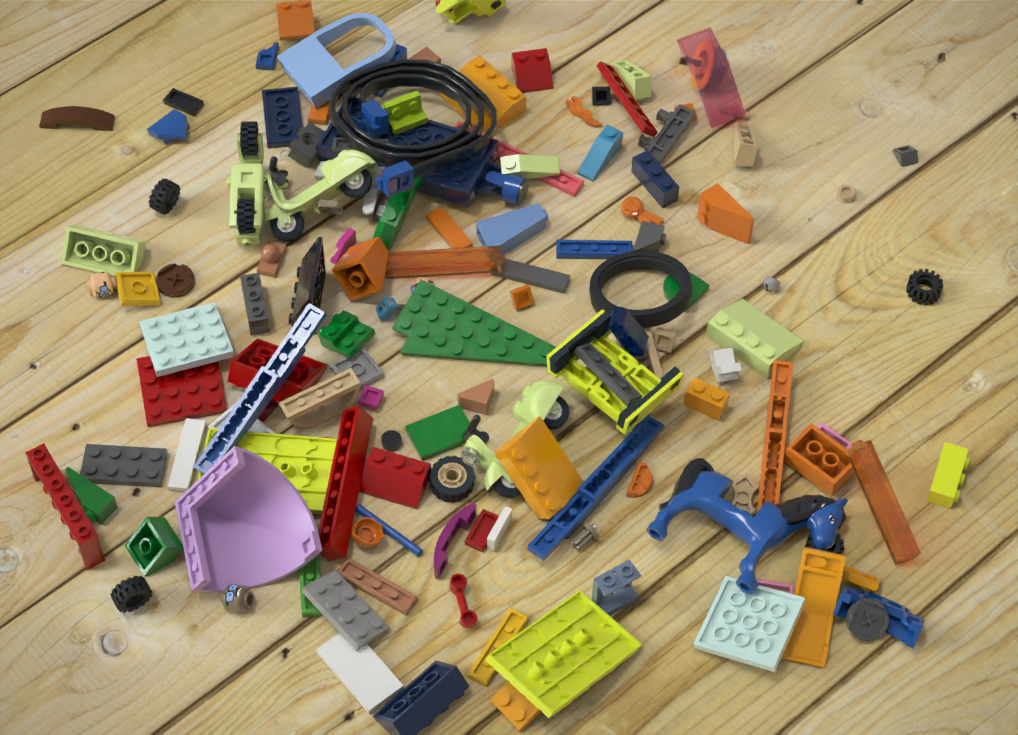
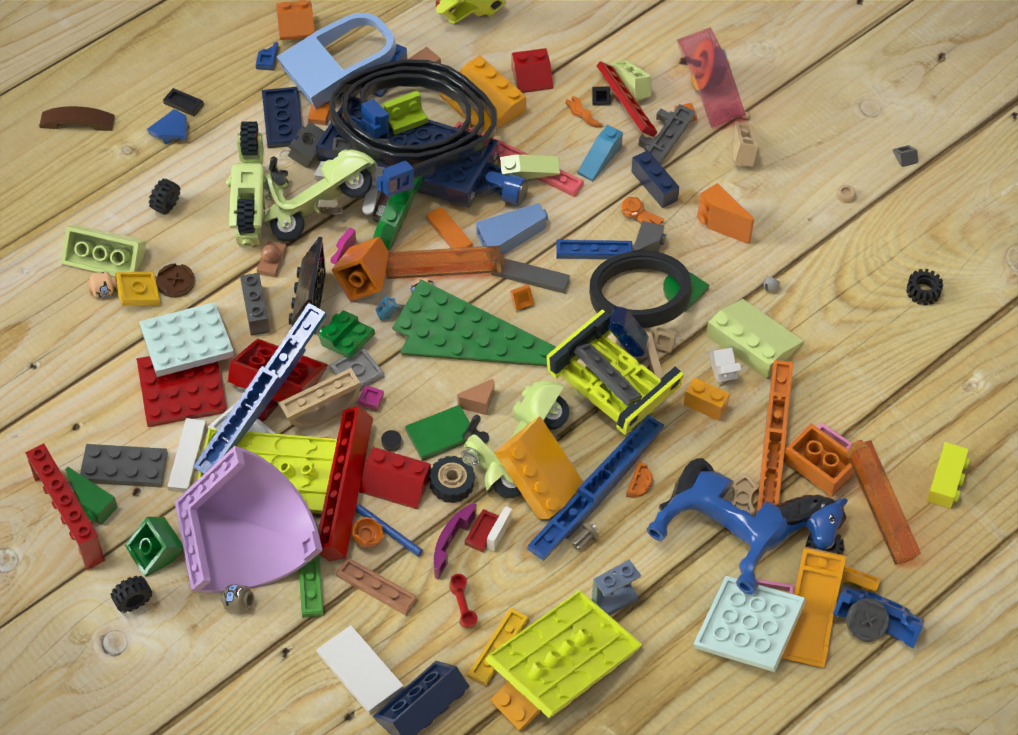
(345, 609): light grey plate -> none

